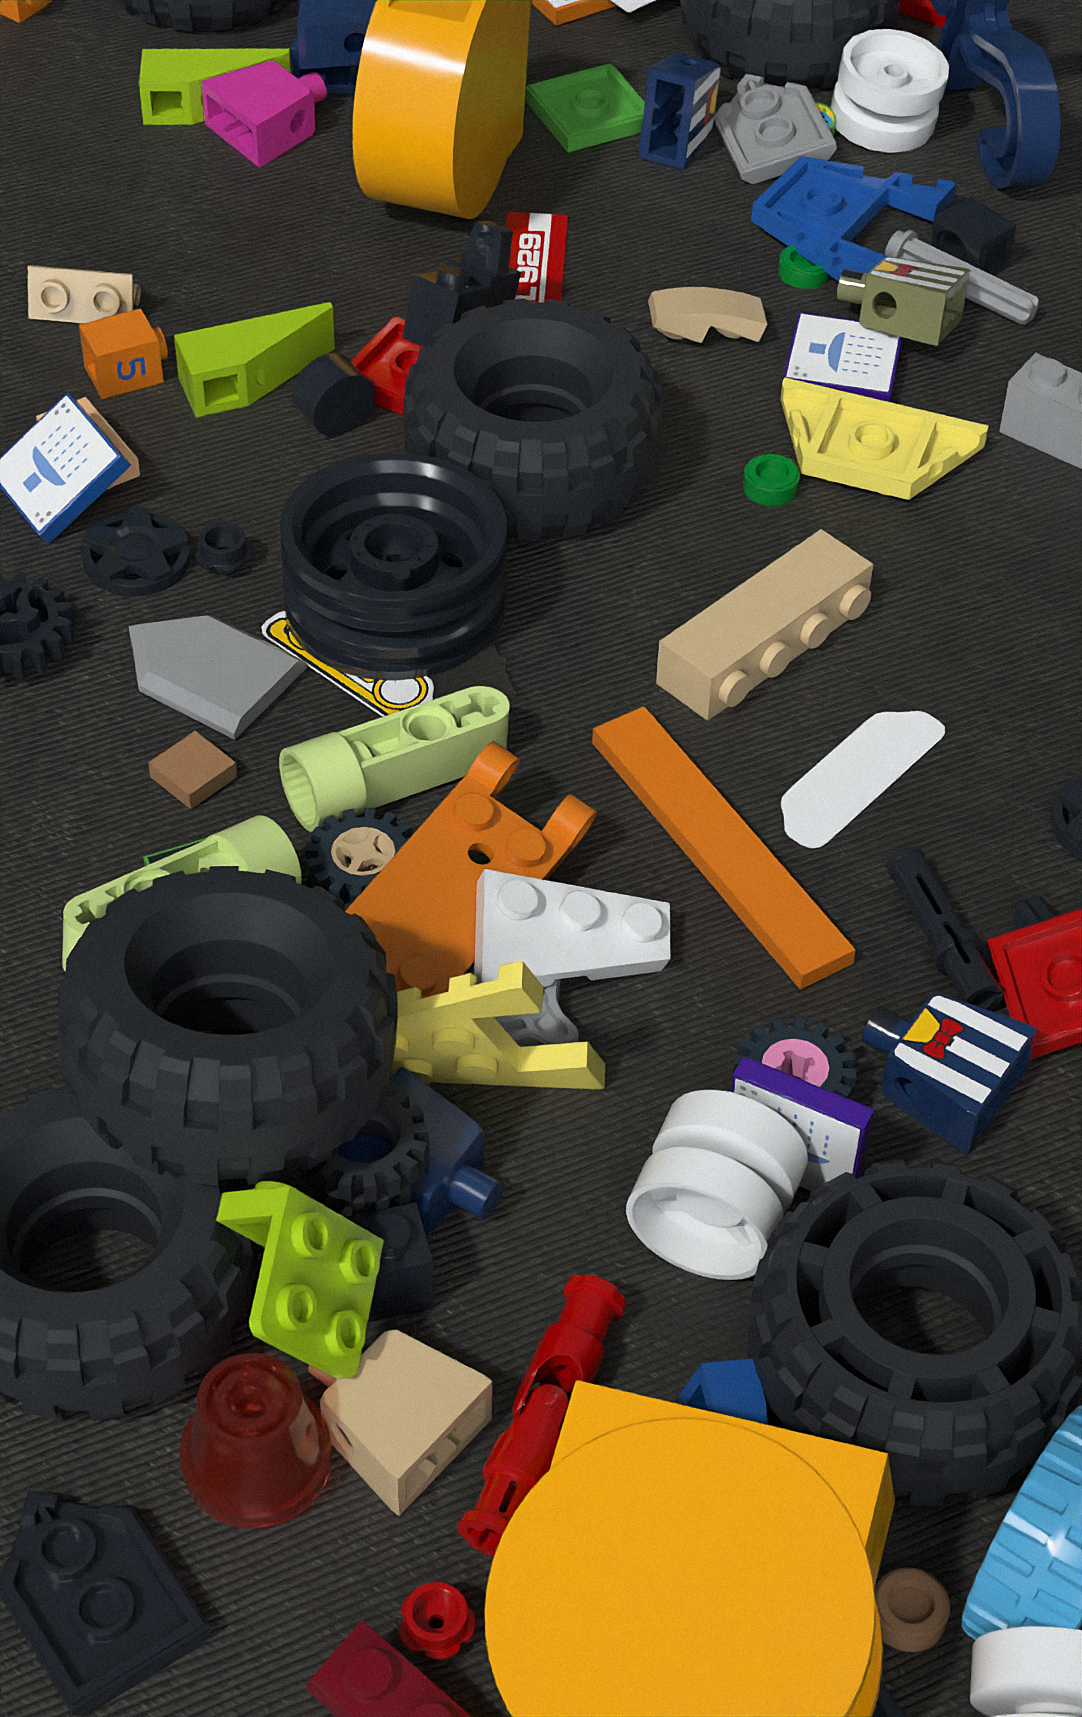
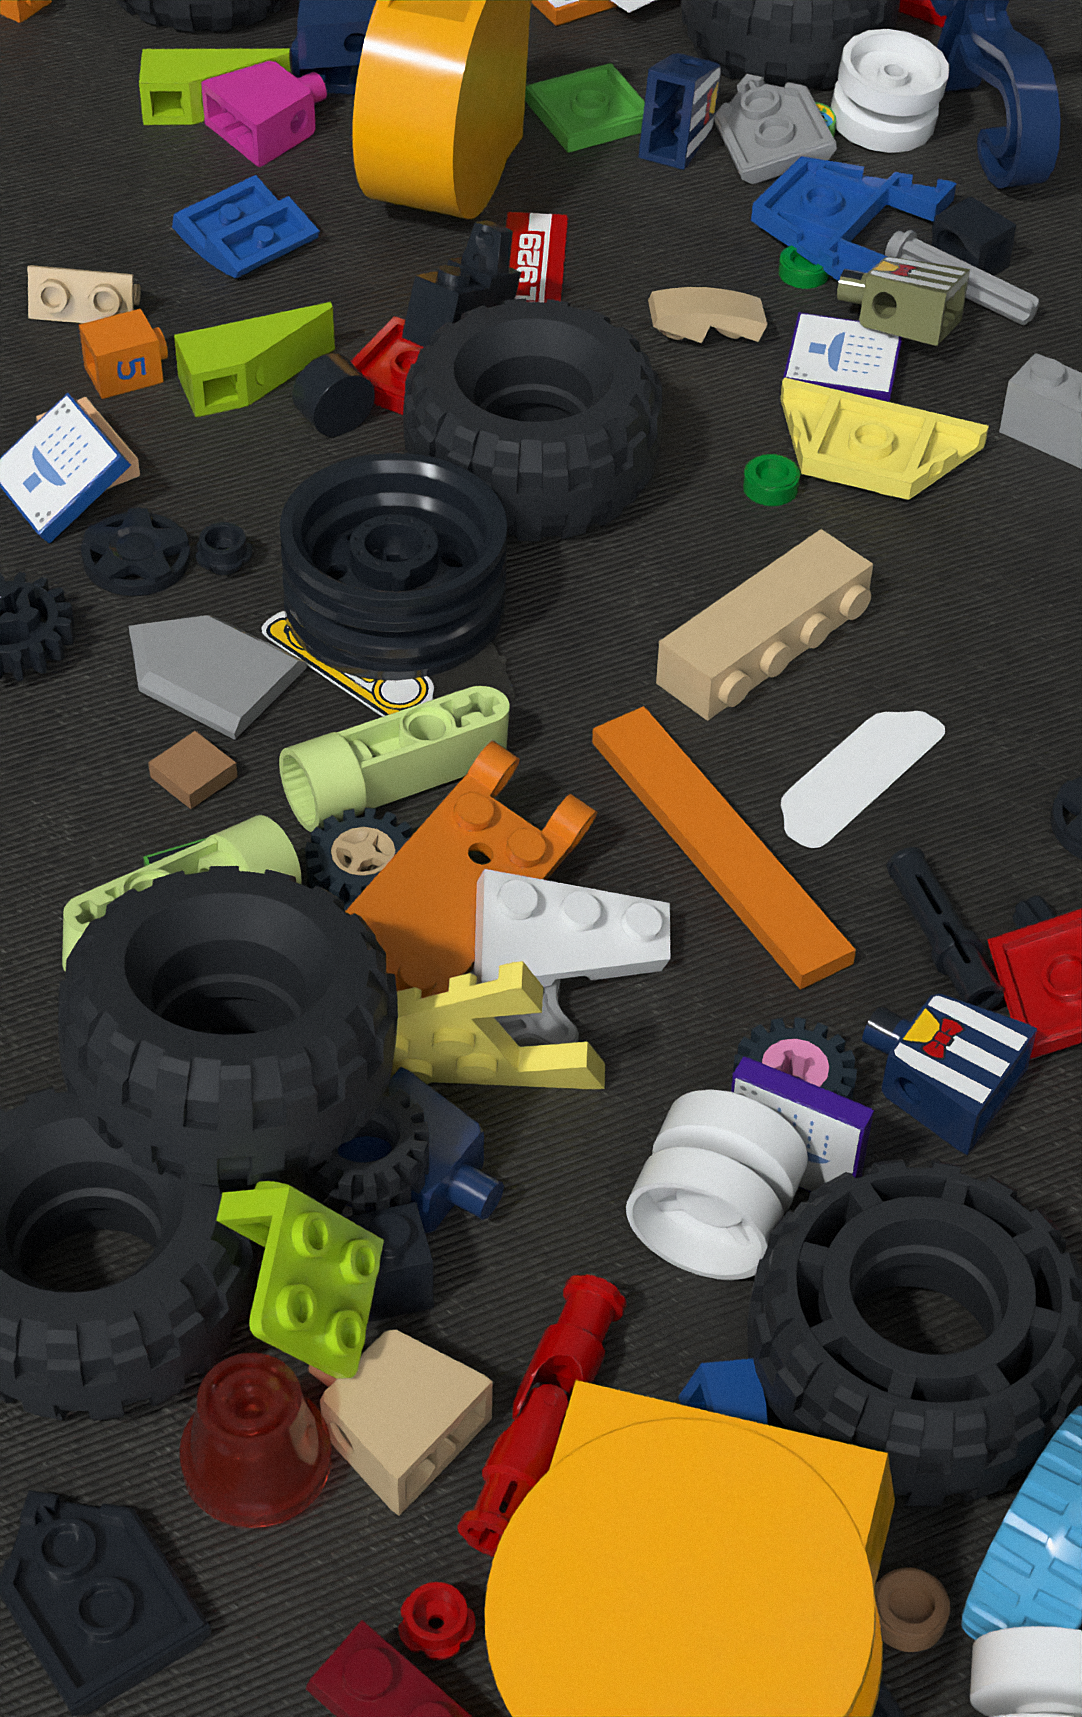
(243, 227): none -> blue slope

